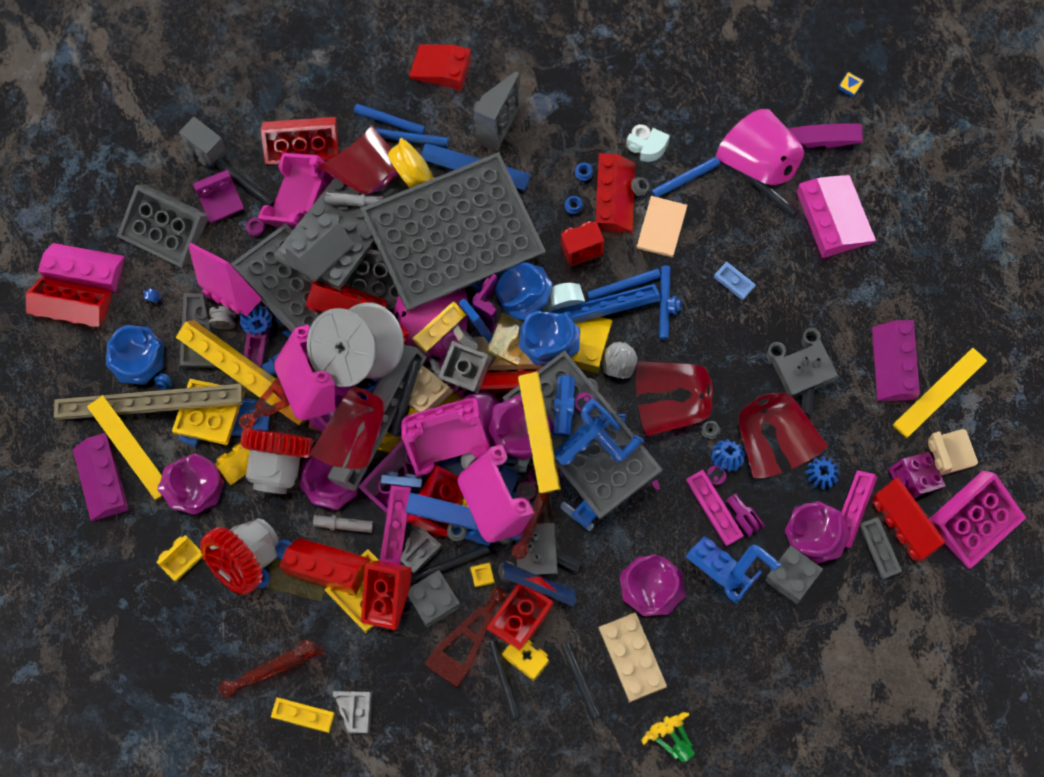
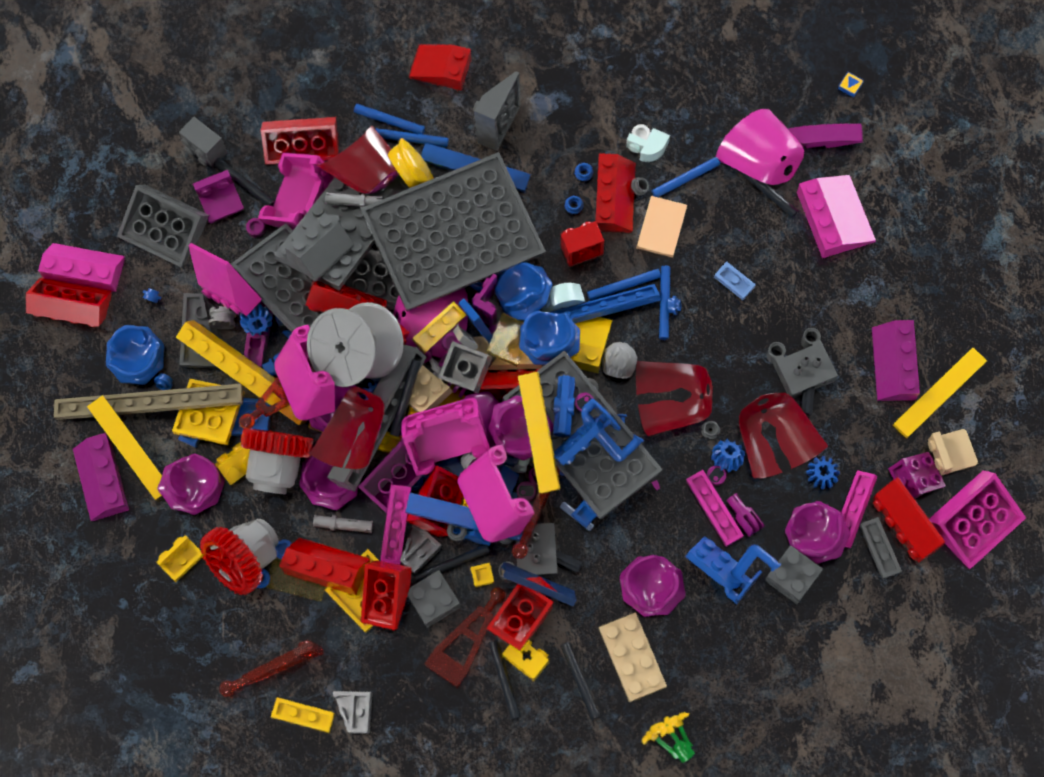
(409, 480): medium blue plate -> none

